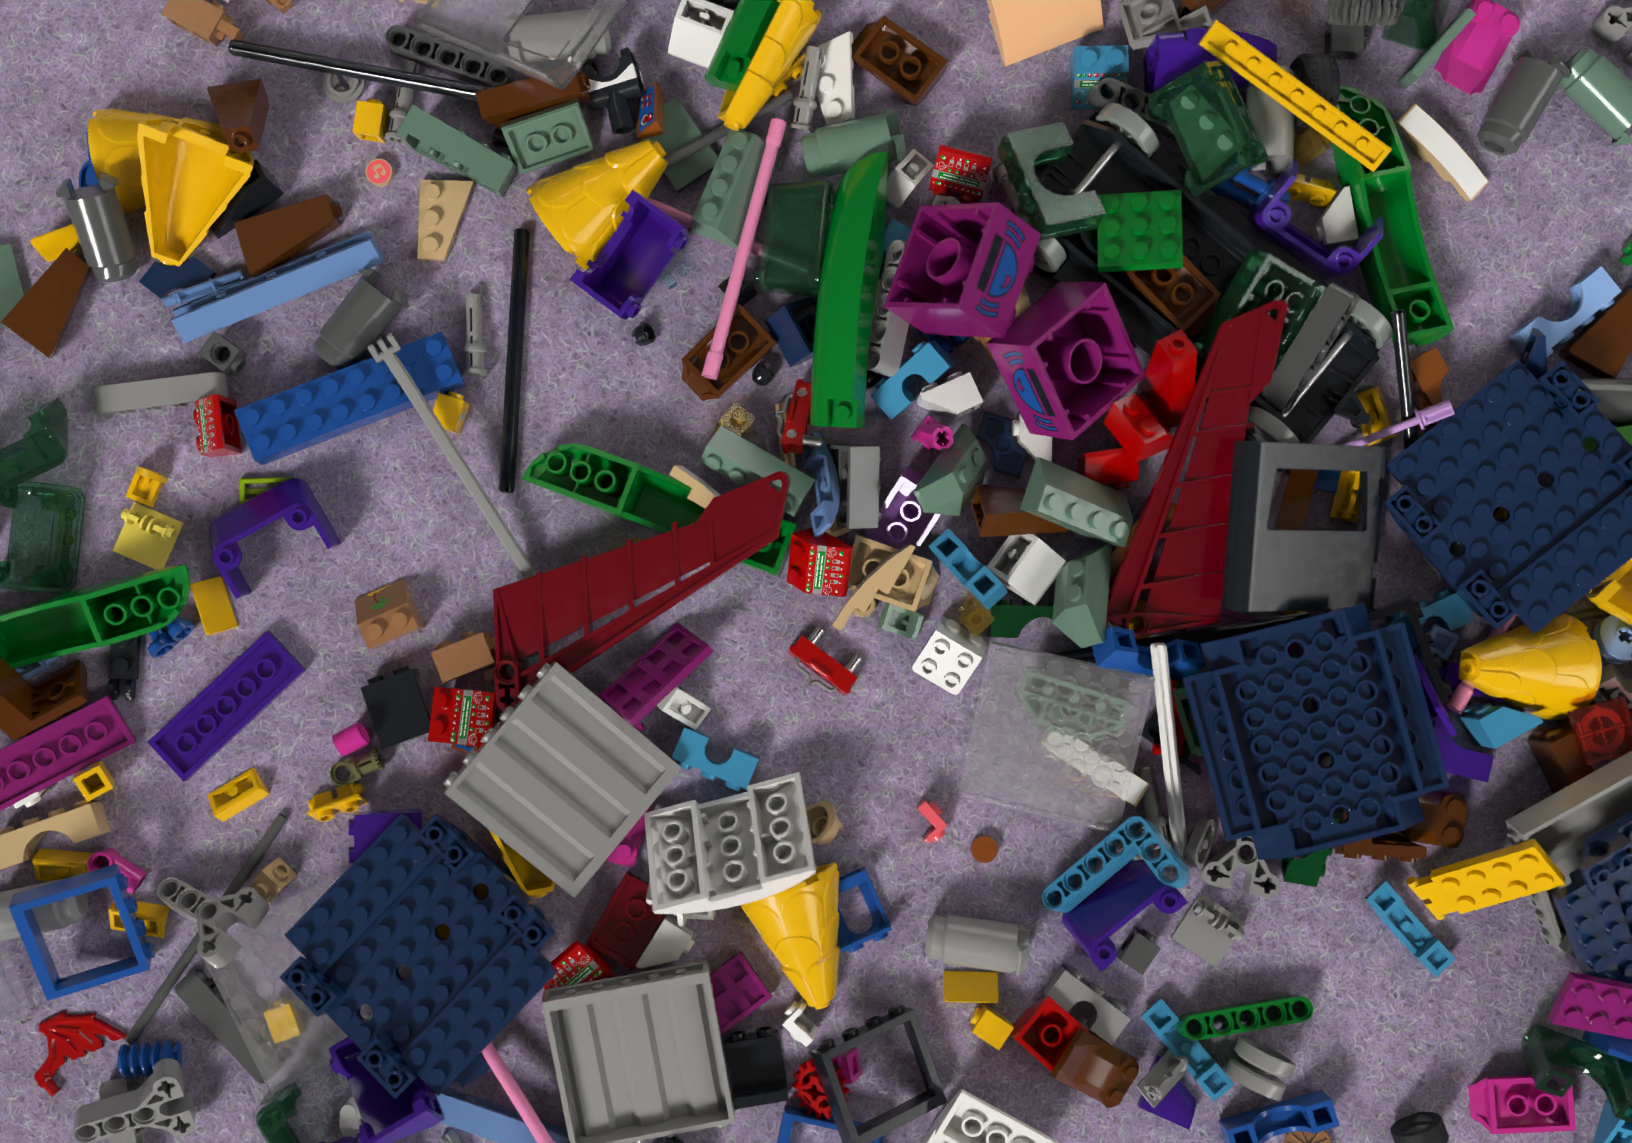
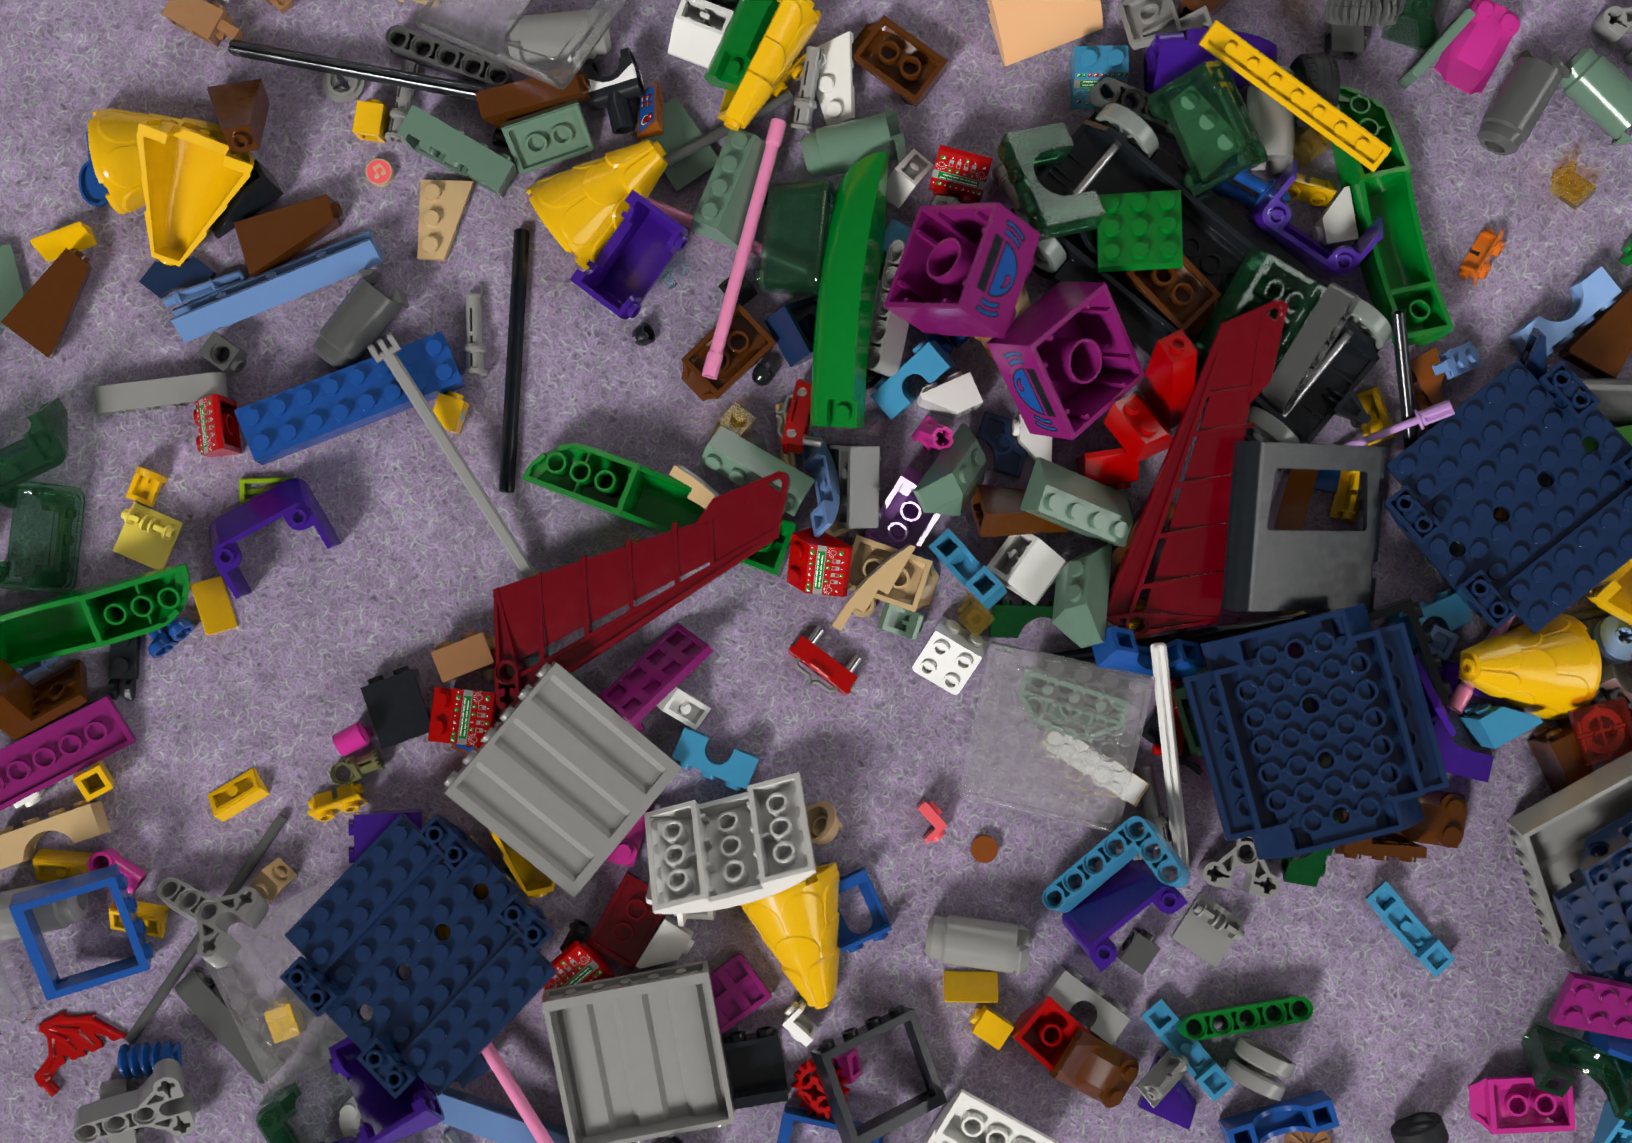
(101, 228): dark grey piece -> none
(226, 706): dark purple plate -> none
(387, 615): medium nougat slope -> none
(576, 933): none -> black pin
(1200, 843): light grey plate -> none
(1442, 152): white slope -> none
(1457, 360): none -> medium blue hinge
(1487, 879): yellow hinge -> none
(1488, 246): none -> orange hinge
(1570, 186): none -> clear yellow bracket

